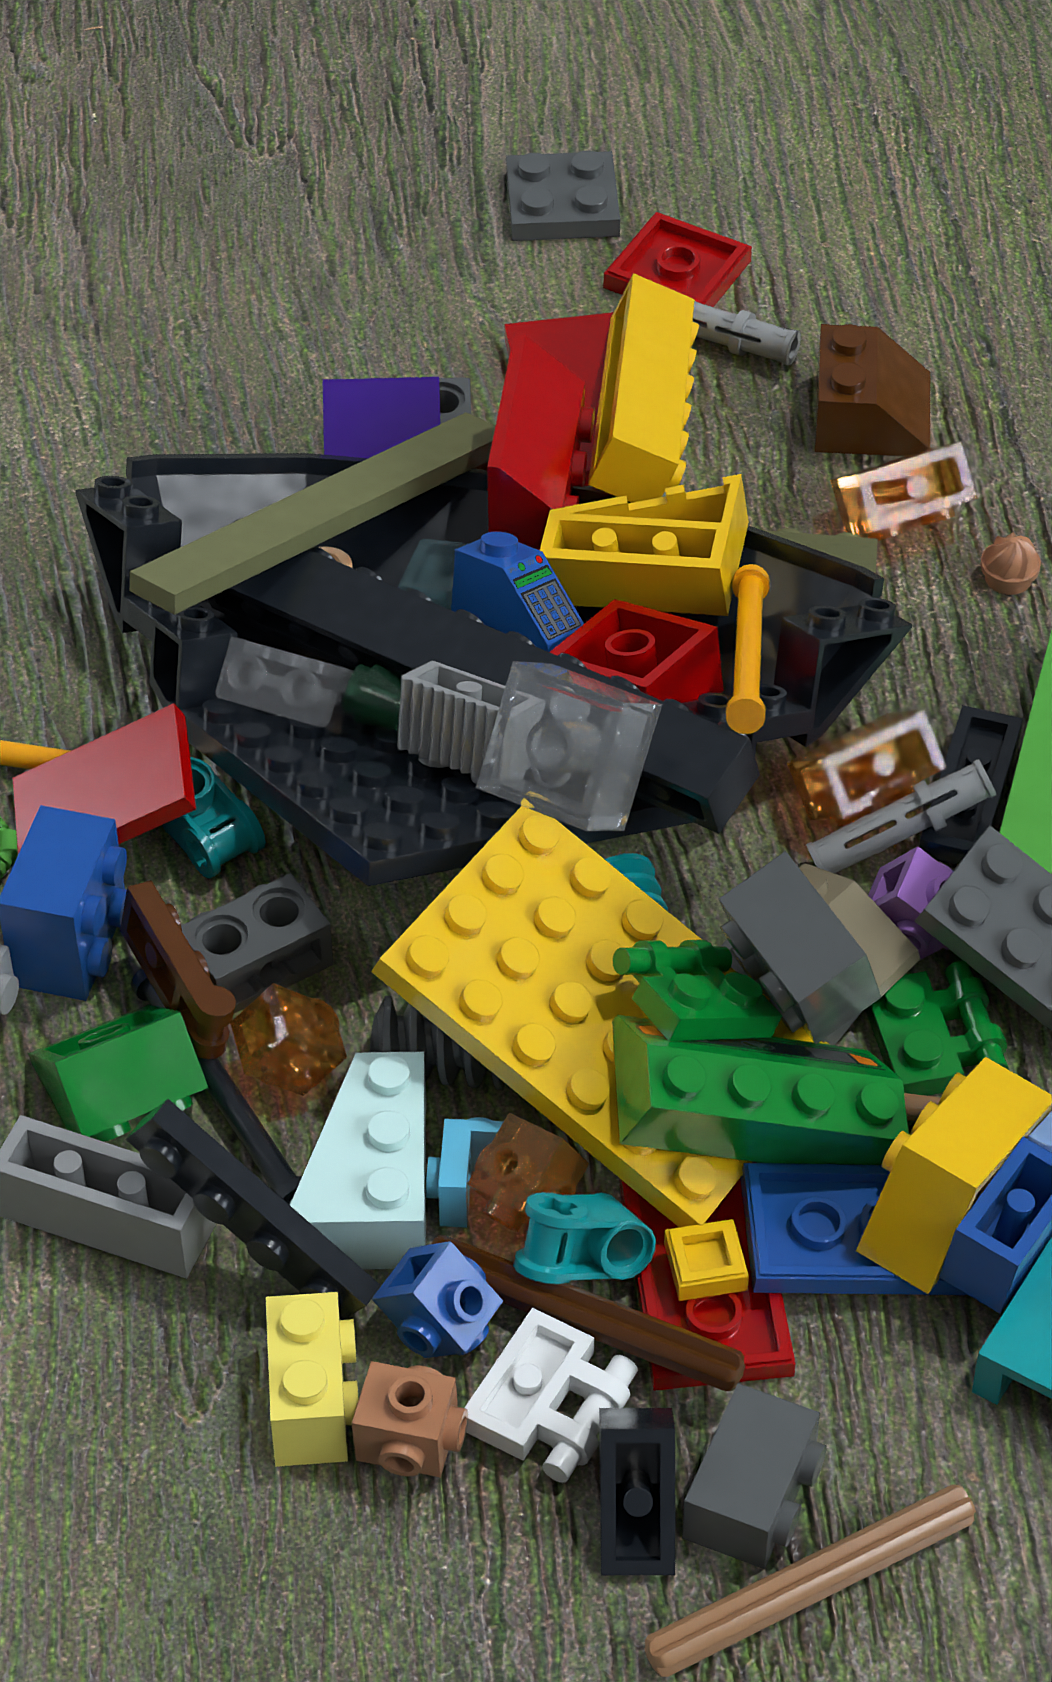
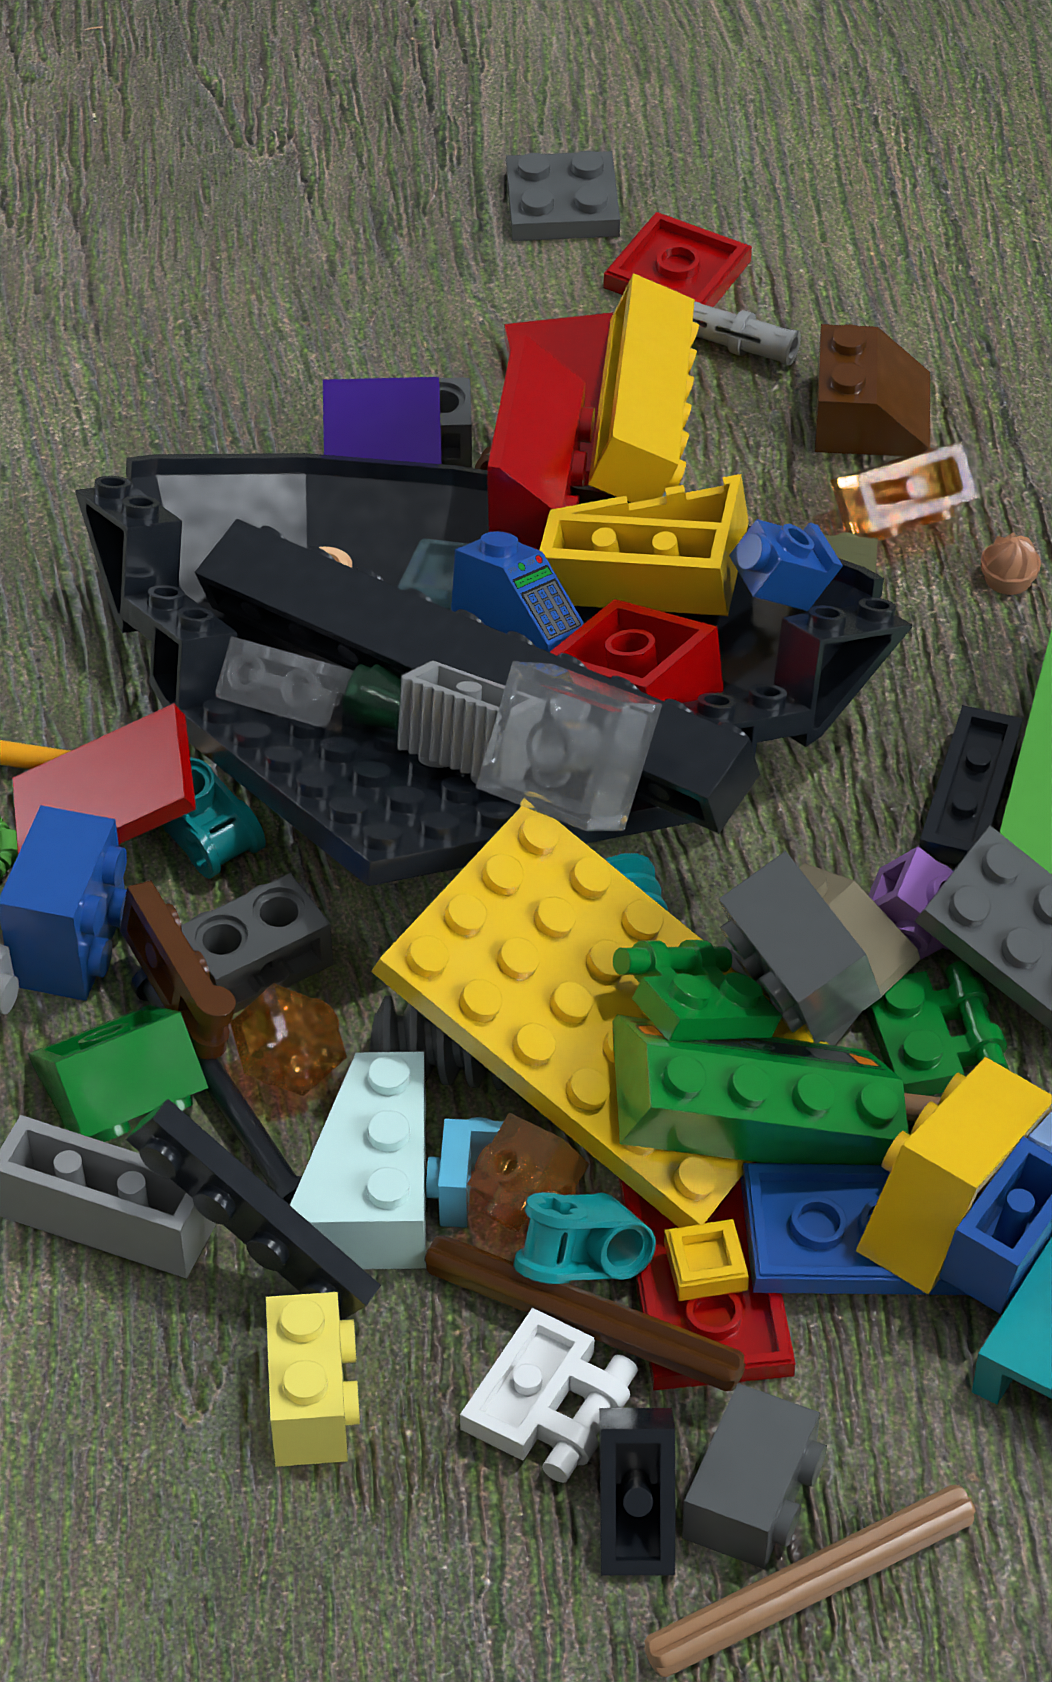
(313, 515): olive tile -> none
(408, 1419): nougat brick -> none
(438, 1301): blue brick -> none
(745, 709): light orange bar -> none
(785, 563): none -> blue brick
(867, 766): clear orange brick -> none
(971, 787): light grey pin -> none

